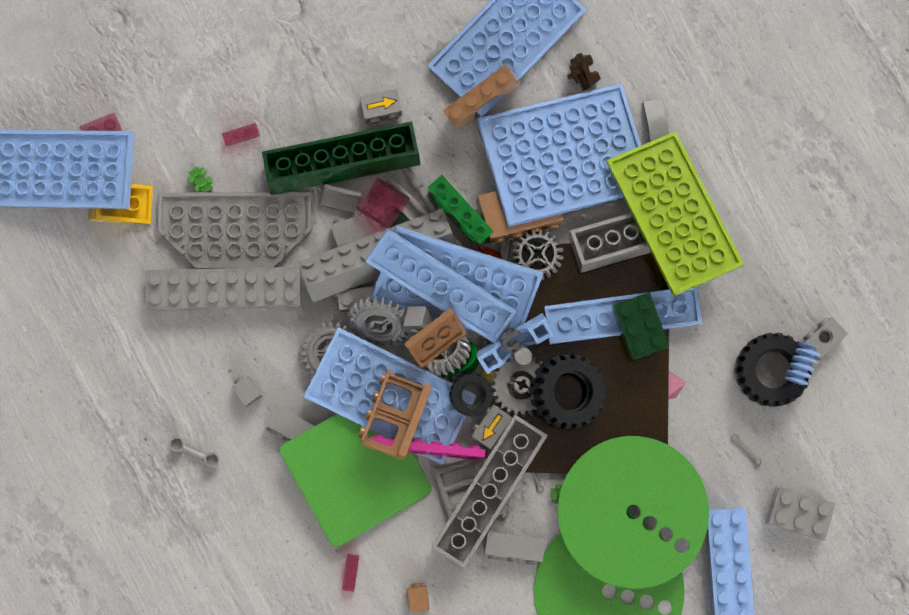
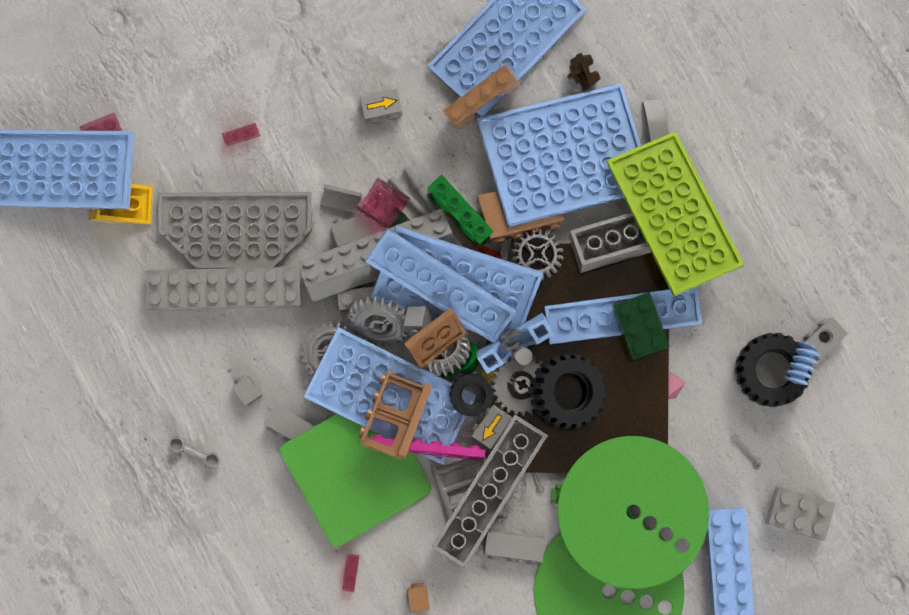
(198, 177): bright green piece -> none
(341, 158): dark green brick -> none

